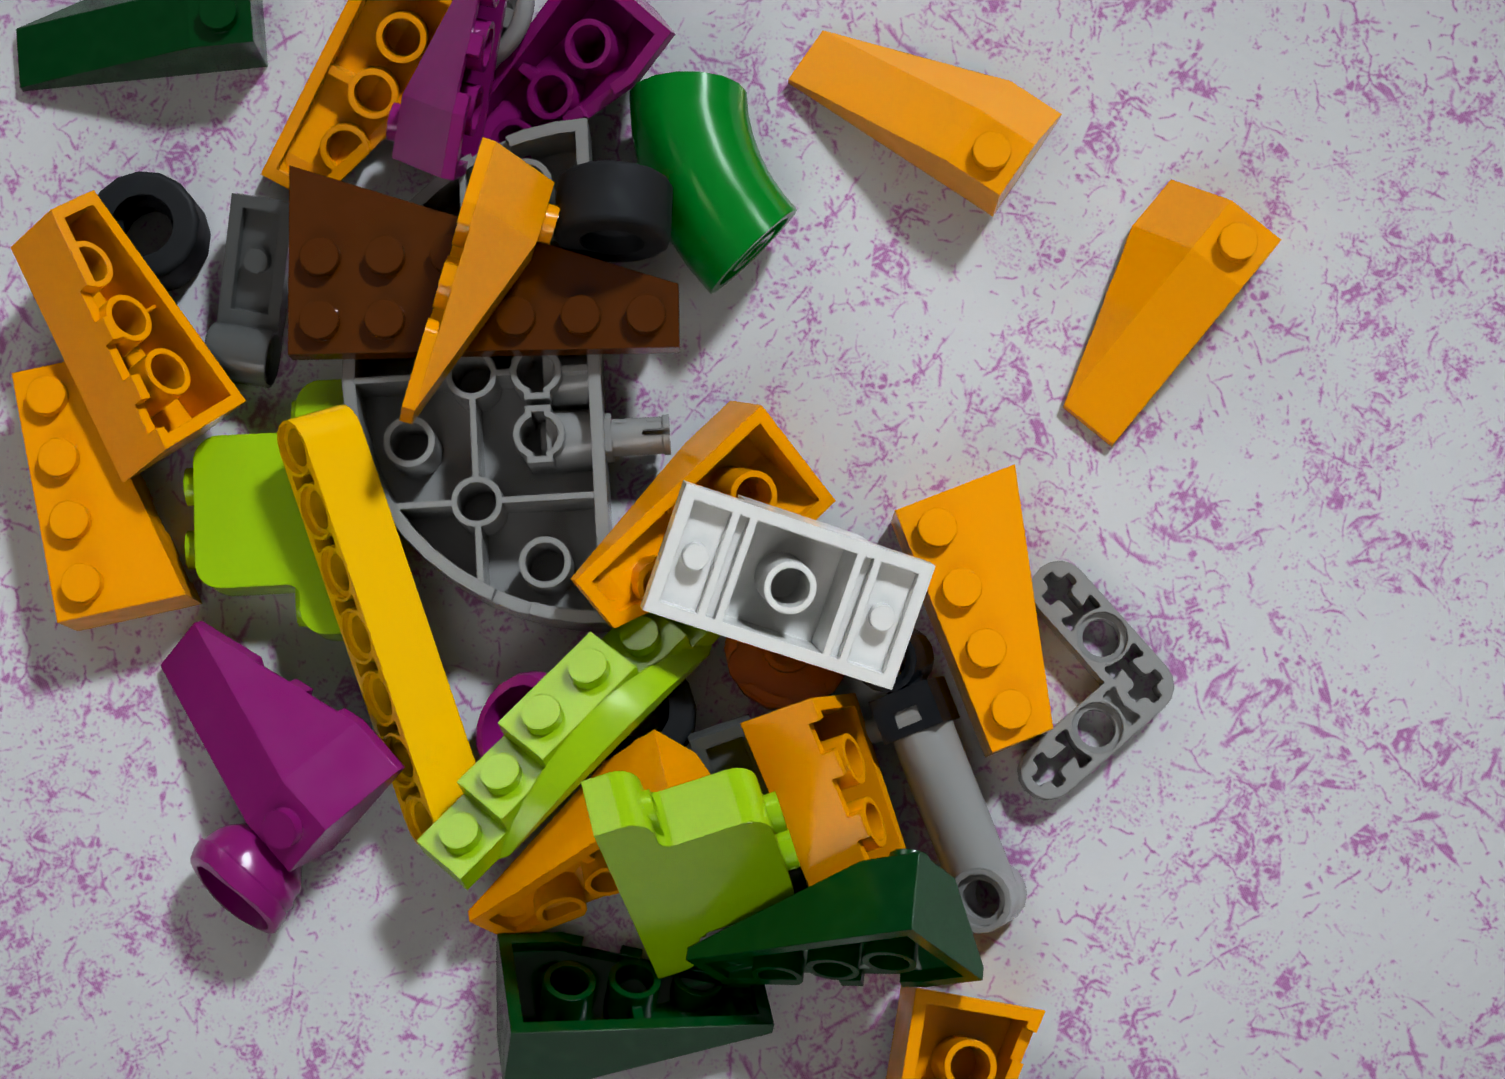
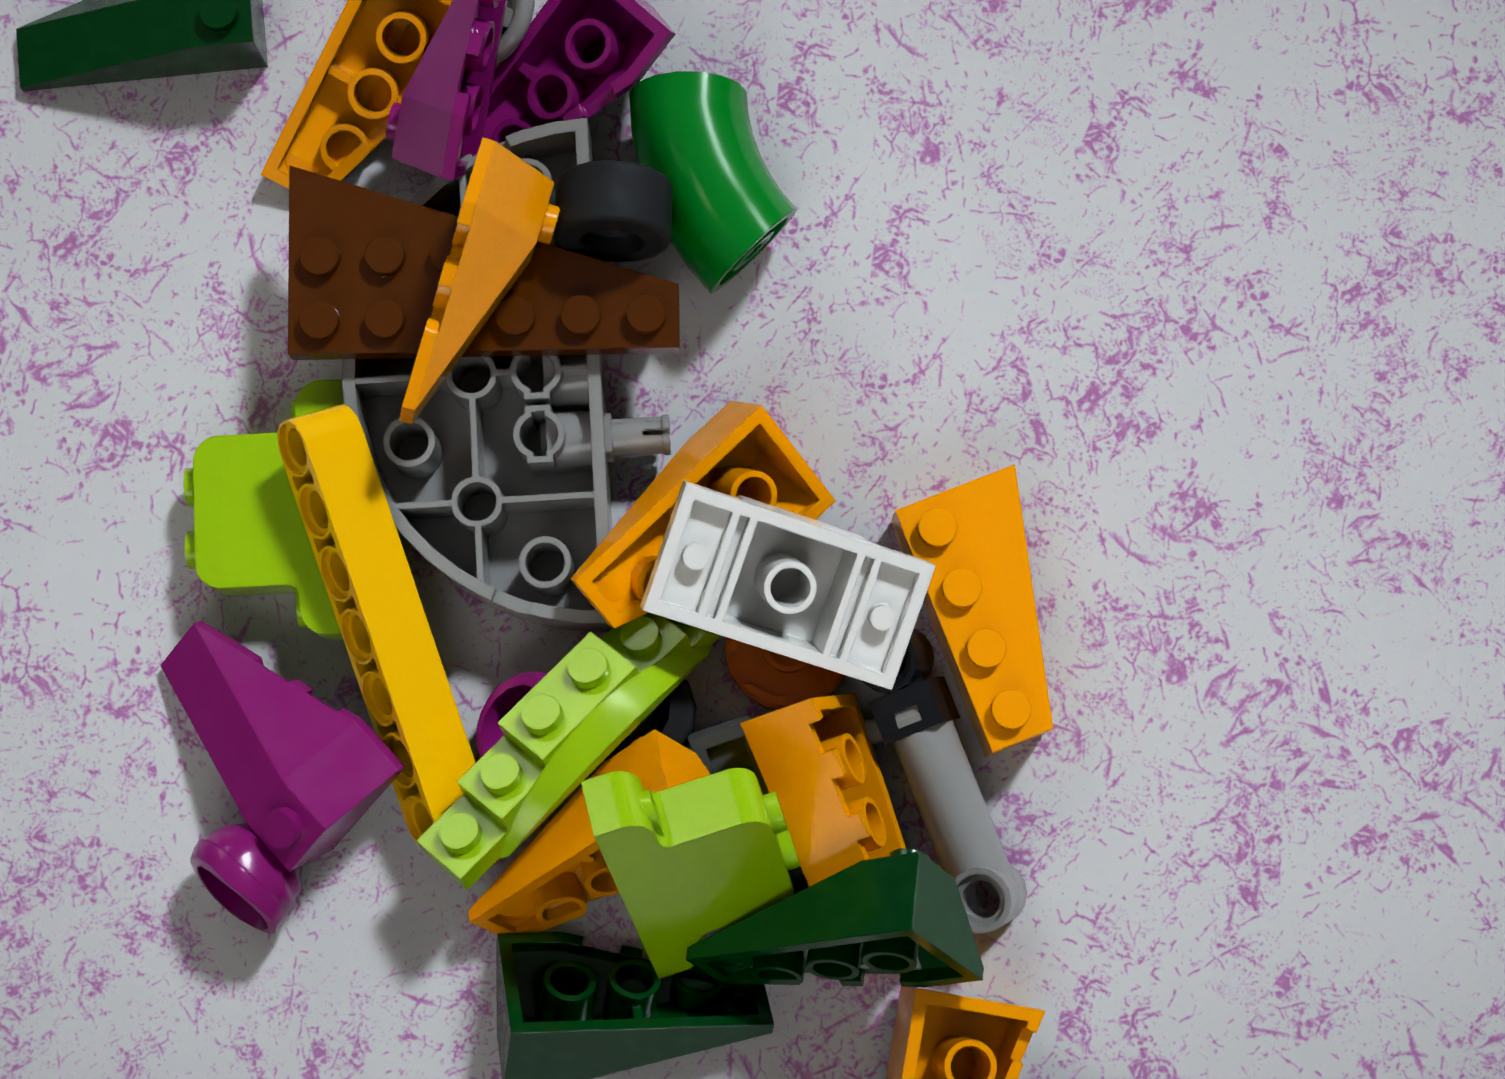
(98, 534): light orange wedge -> none
(122, 336): light orange wedge -> none
(189, 243): black tyre -> none
(253, 291): dark grey plate -> none
(942, 118): light orange wedge -> none
(1111, 695): light grey beam -> none
(1169, 288): light orange wedge -> none

